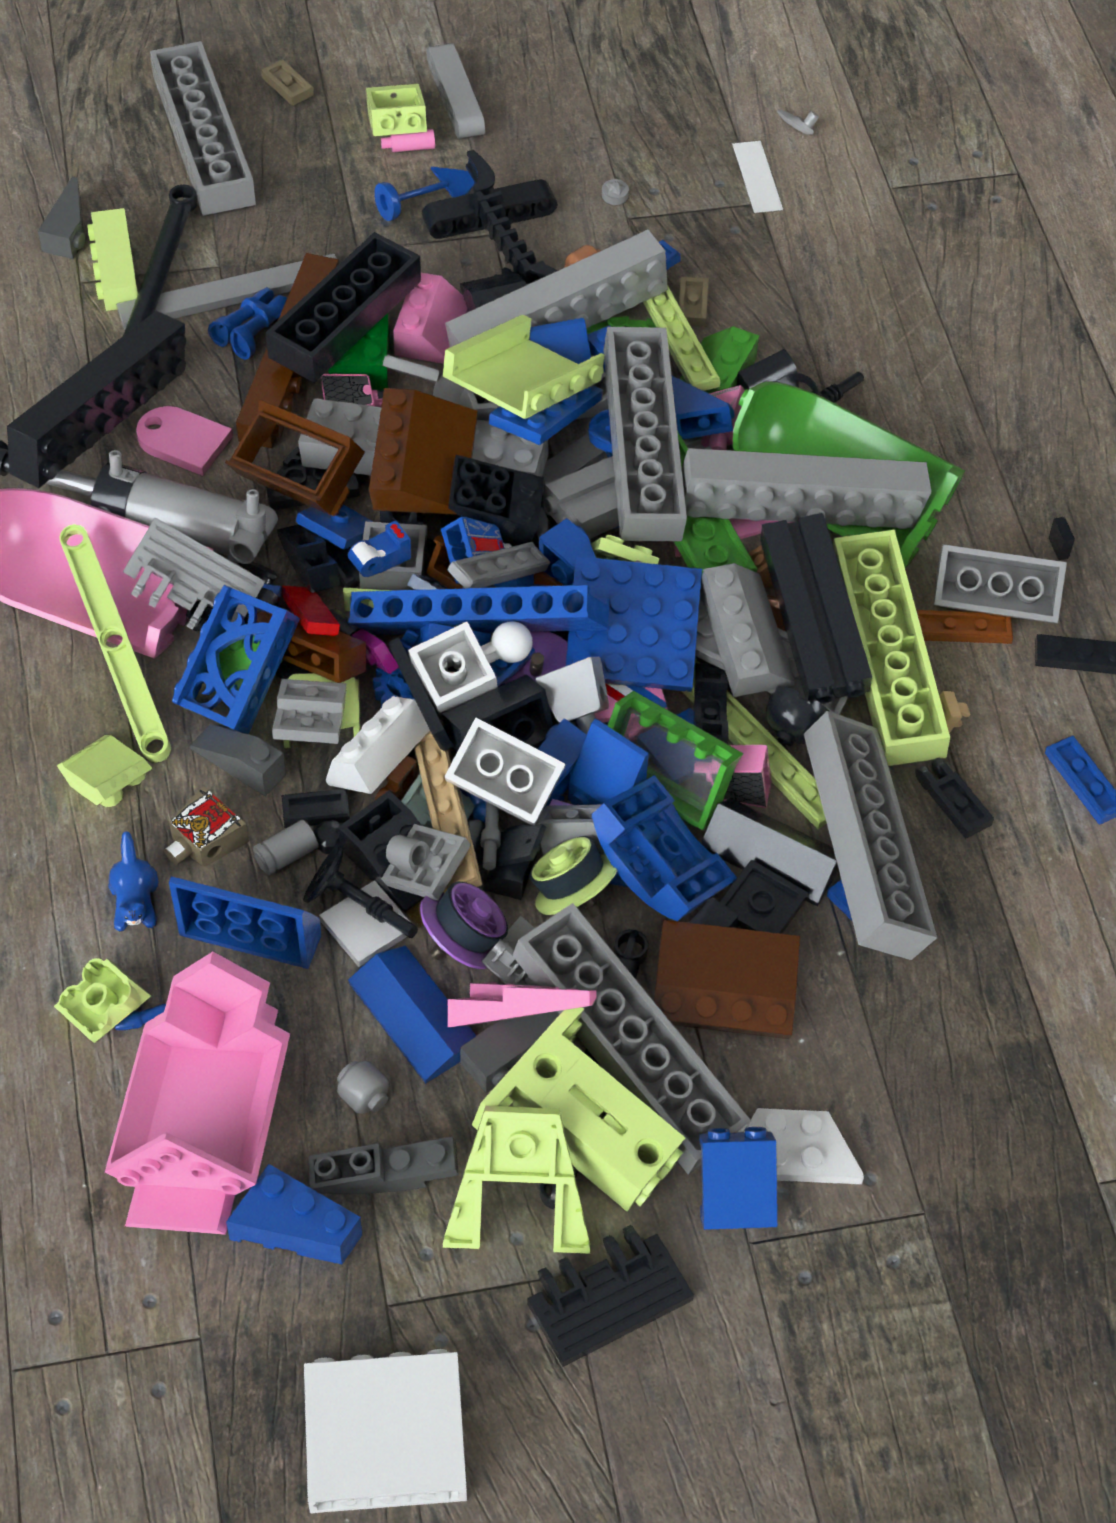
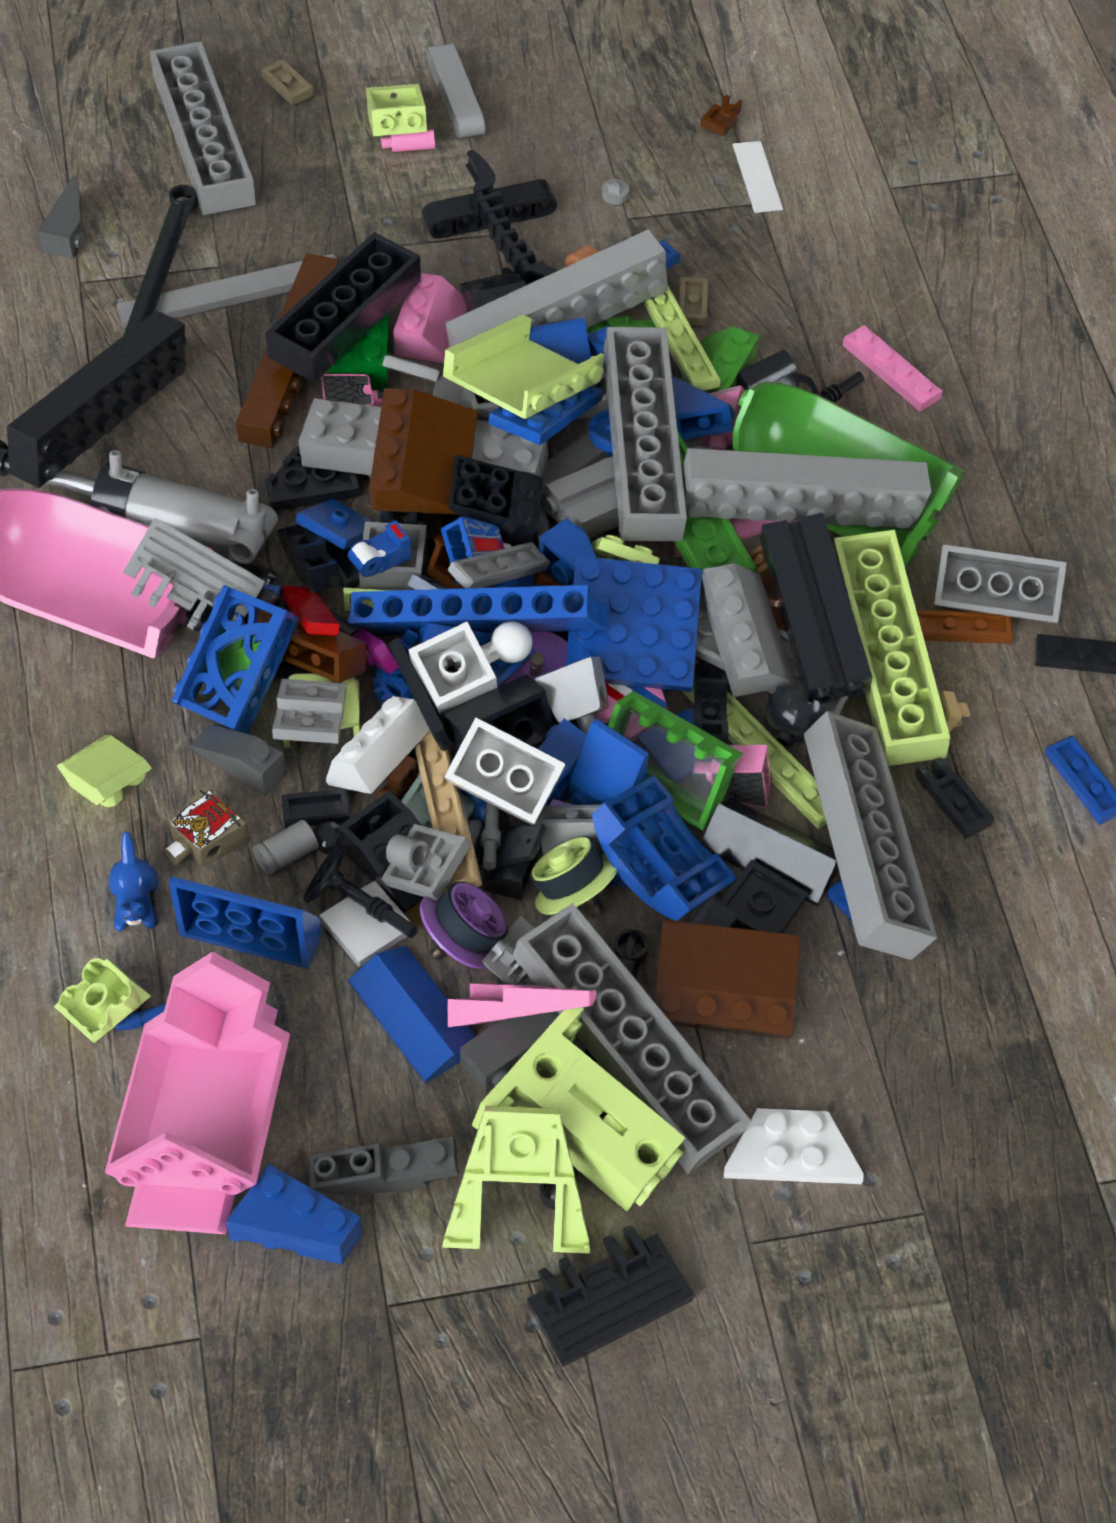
(113, 256): yellowish green brick -> none
(120, 659): yellowish green beam -> none
(182, 438): bright pink tile -> none
(228, 328): blue piece -> none
(332, 488): reddish brown piece -> none
(363, 1087): light grey head -> none
(384, 1431): white panel -> none
(389, 201): blue piece -> none
(721, 118): none -> reddish brown plate
(738, 1179): blue panel -> none
(802, 125): light grey bar -> none
(892, 368): none -> bright pink plate
(1061, 538): black tile -> none

